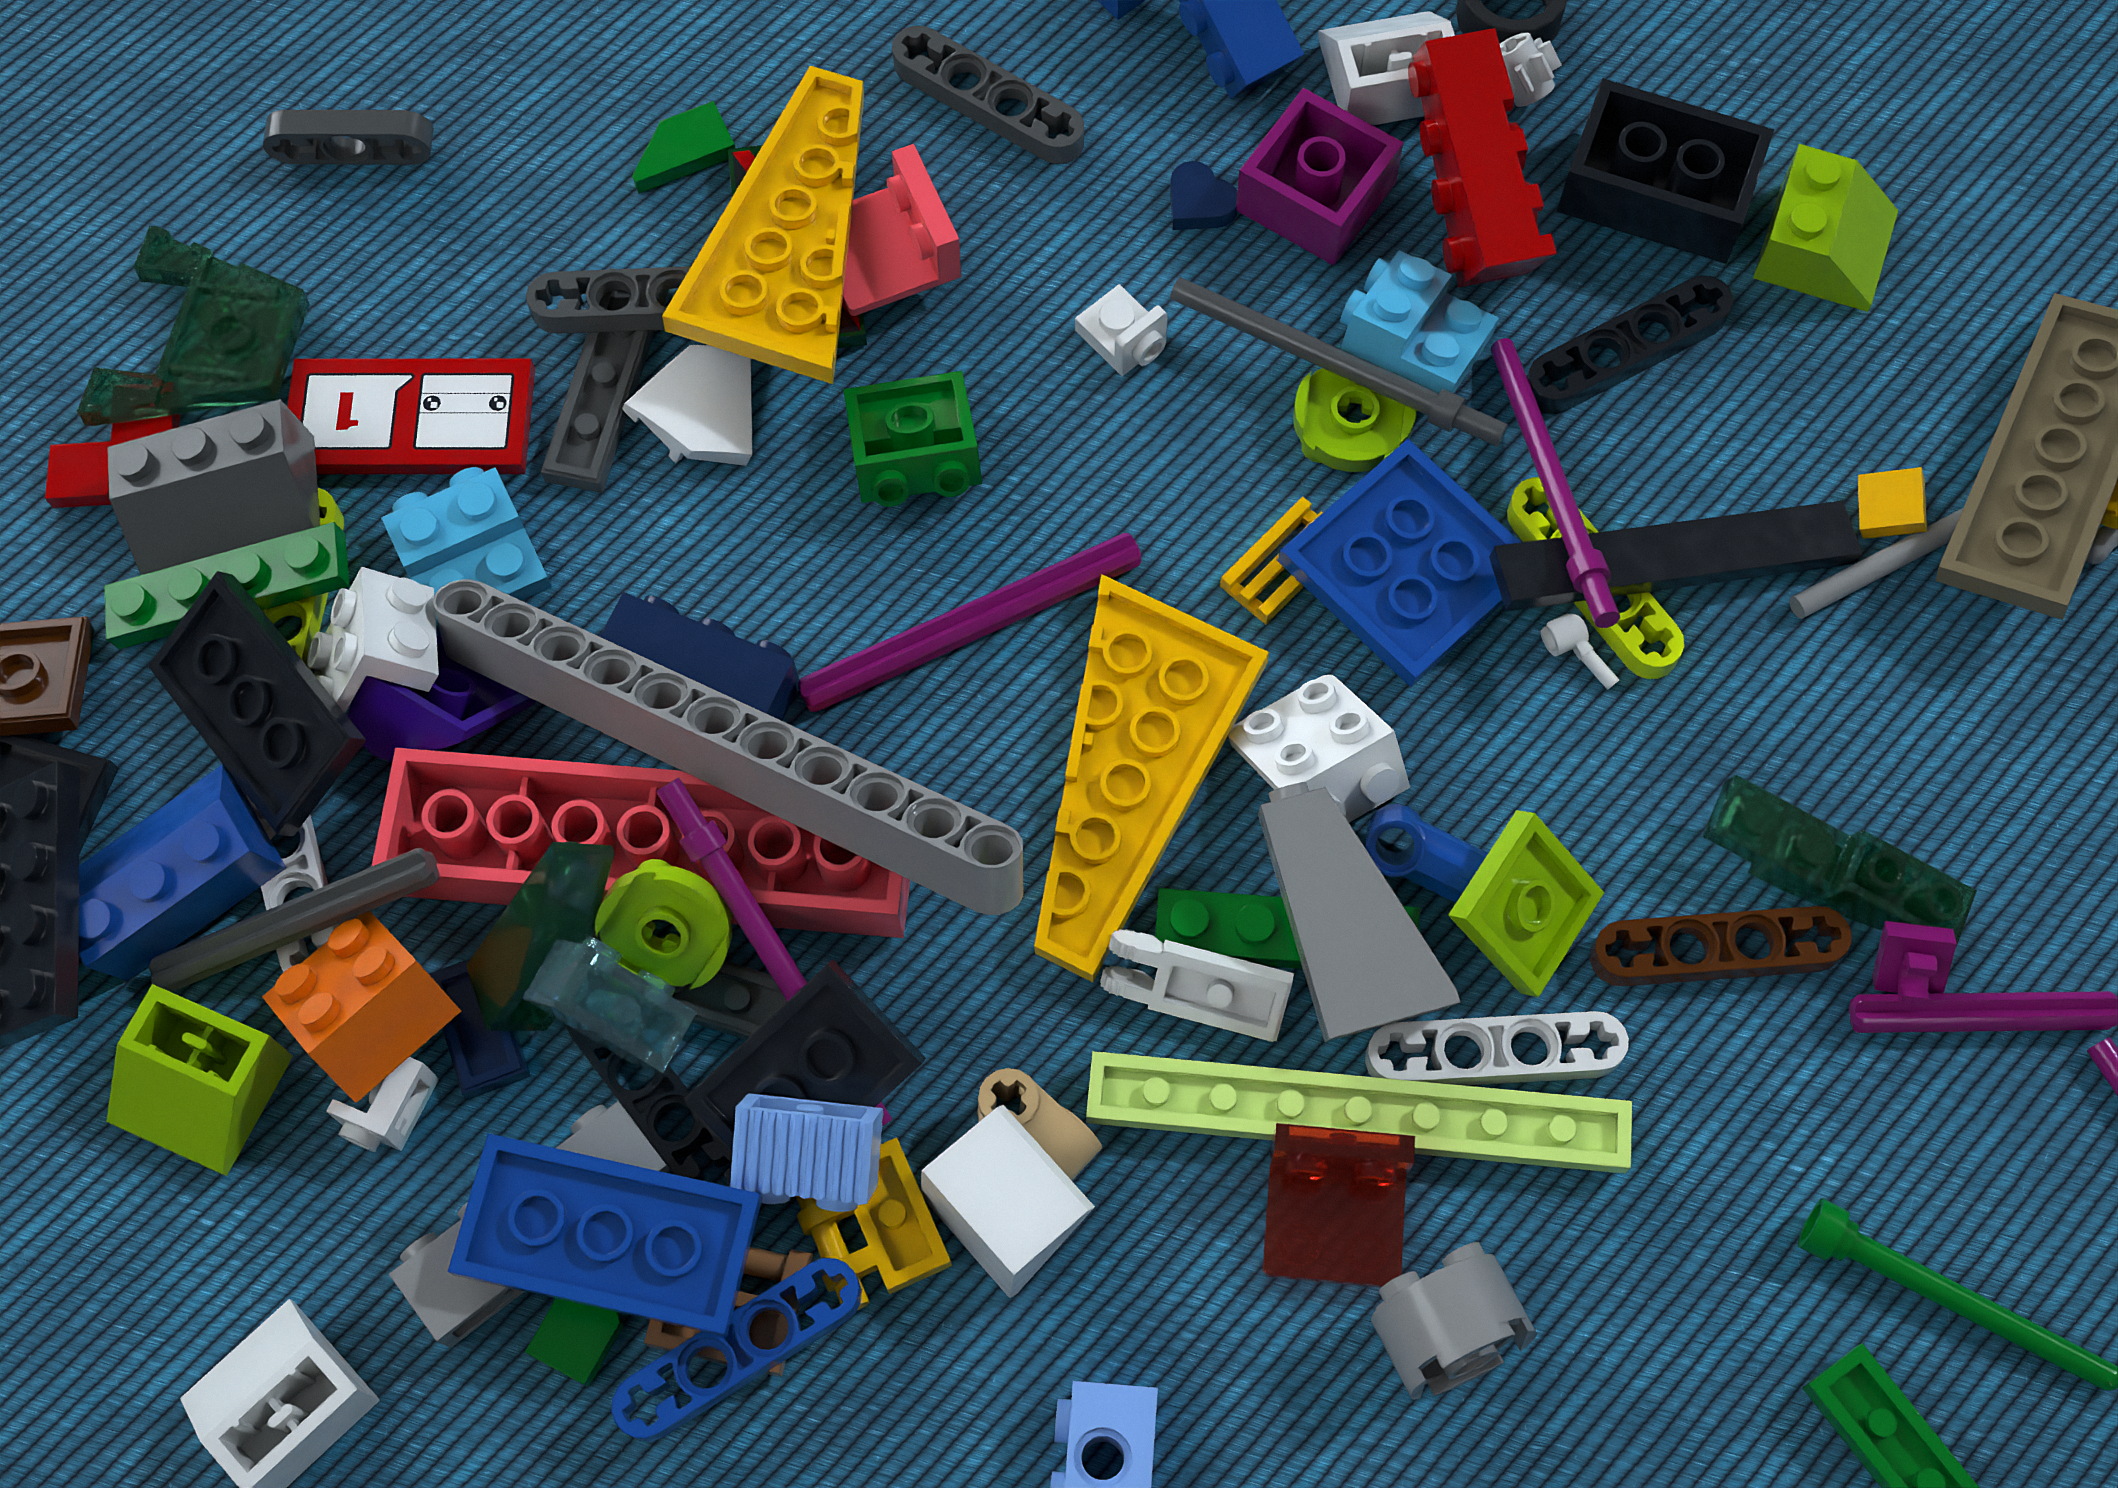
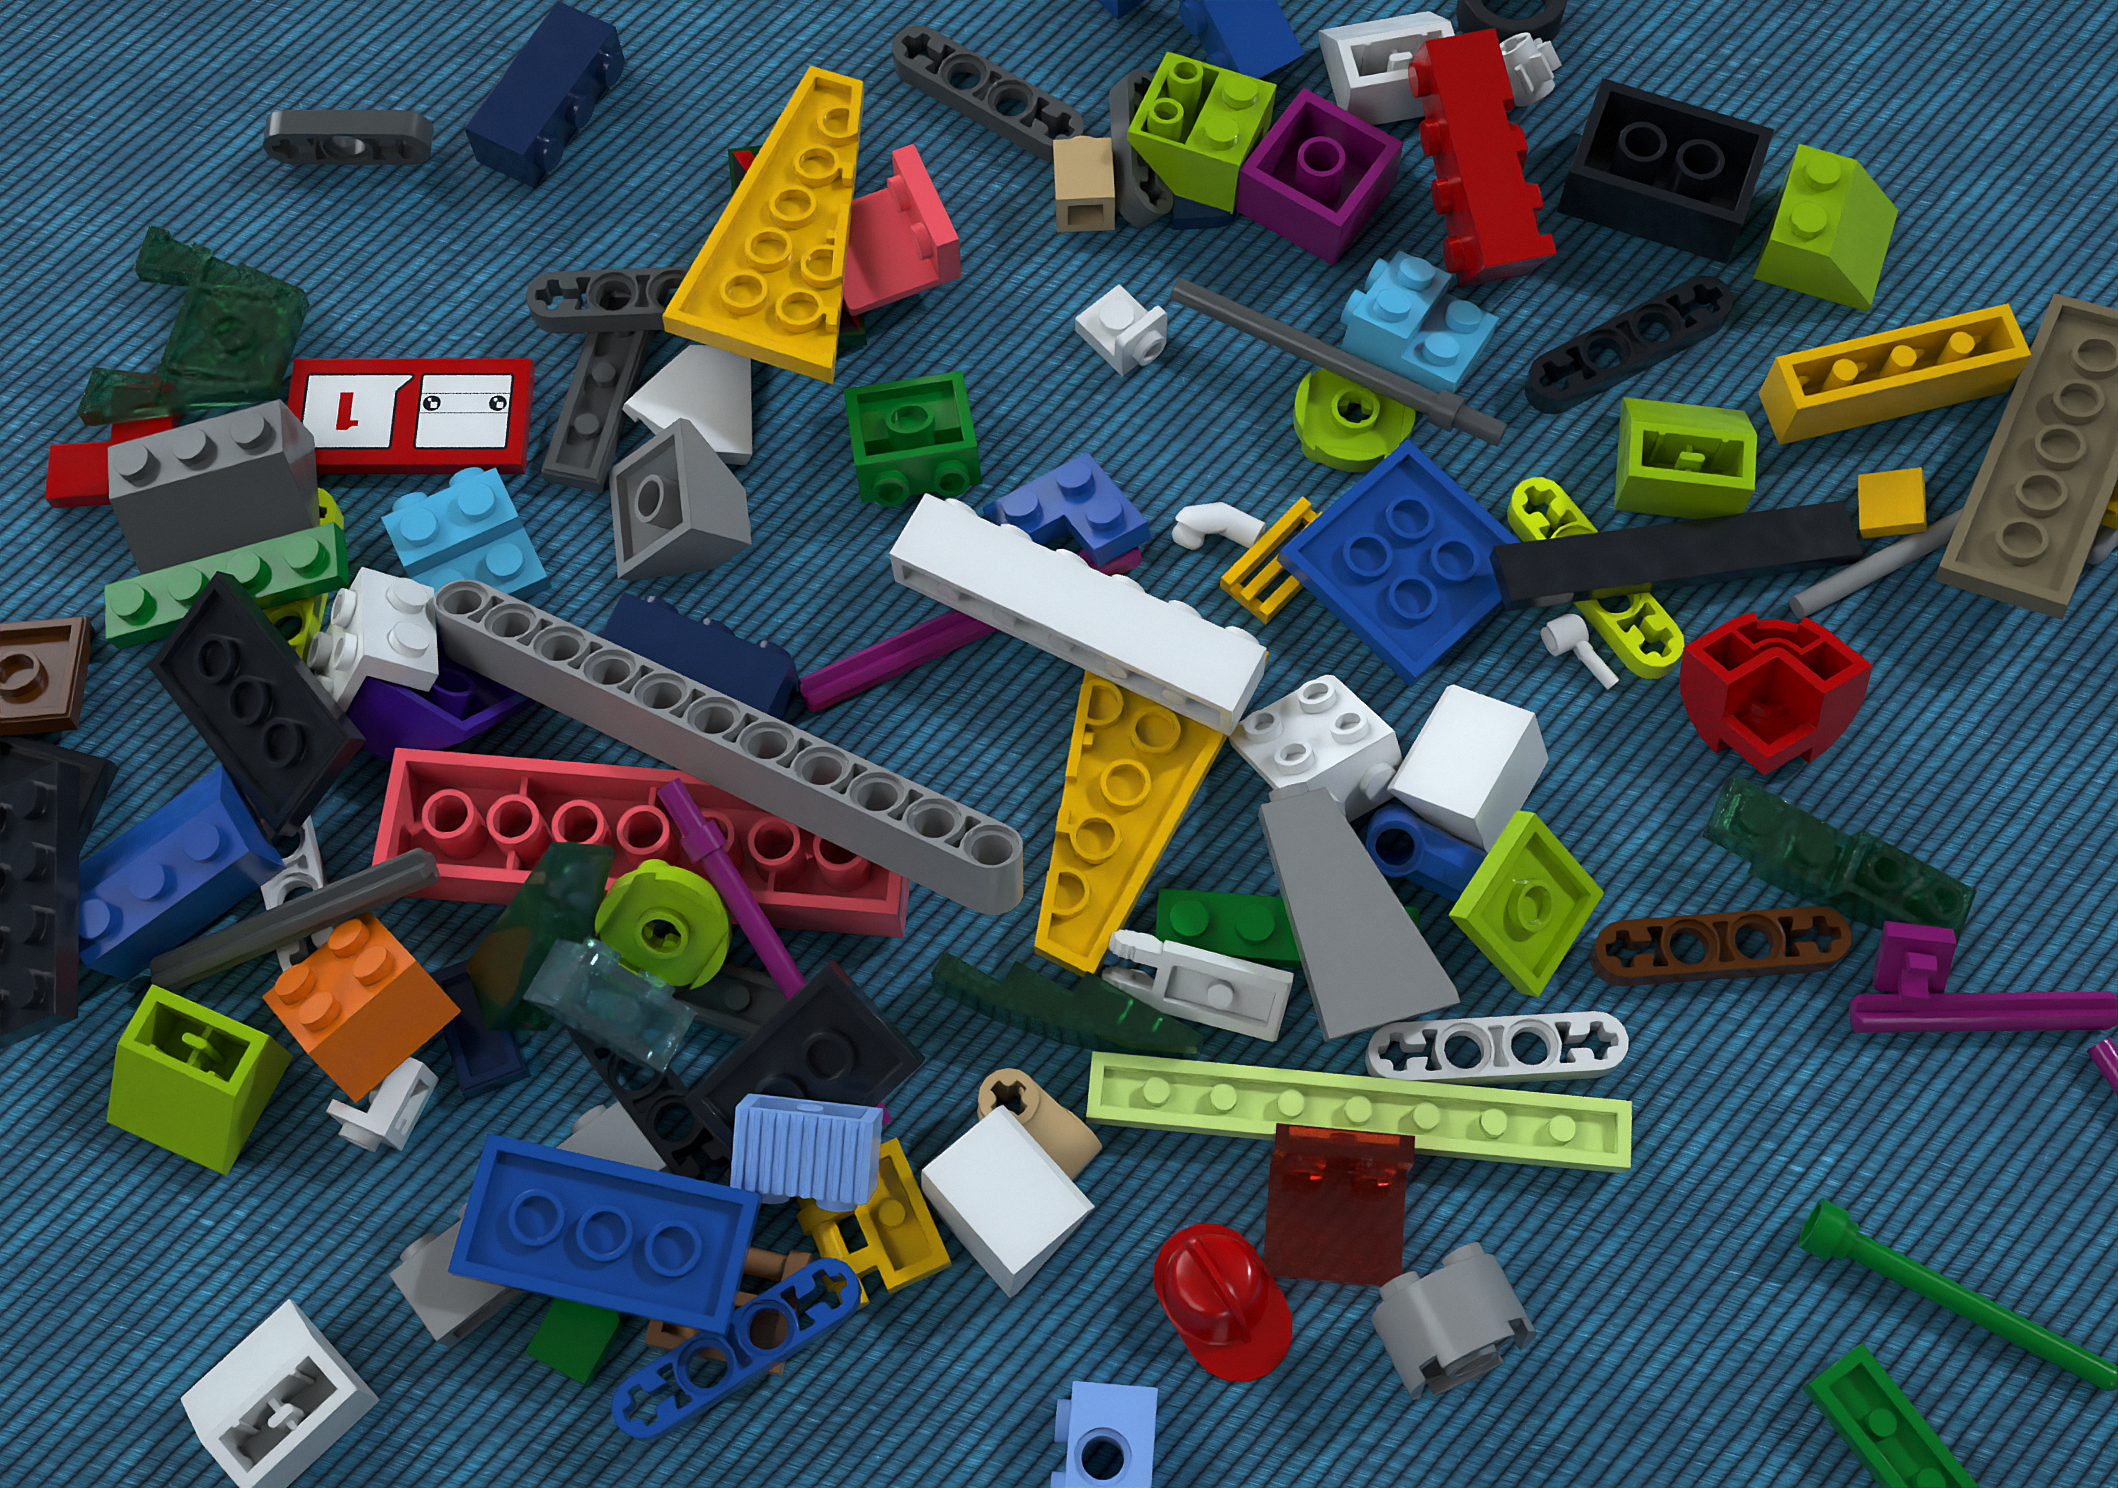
(546, 94): none -> dark blue brick
(676, 507): none -> light grey slope
(683, 147): green tile -> none
(1075, 500): none -> blue plate
(1079, 612): none -> white brick
(1084, 184): none -> tan brick
(1090, 1018): none -> clear green slope
(1138, 189): none -> dark grey beam
(1201, 127): none -> lime slope
(1216, 518): none -> white arm
(1223, 1302): none -> red piece
(1471, 766): none -> white slope
(1586, 565): magenta bar -> none
(1684, 459): none -> lime slope
(1772, 689): none -> red brick
(1893, 373): none -> yellow brick

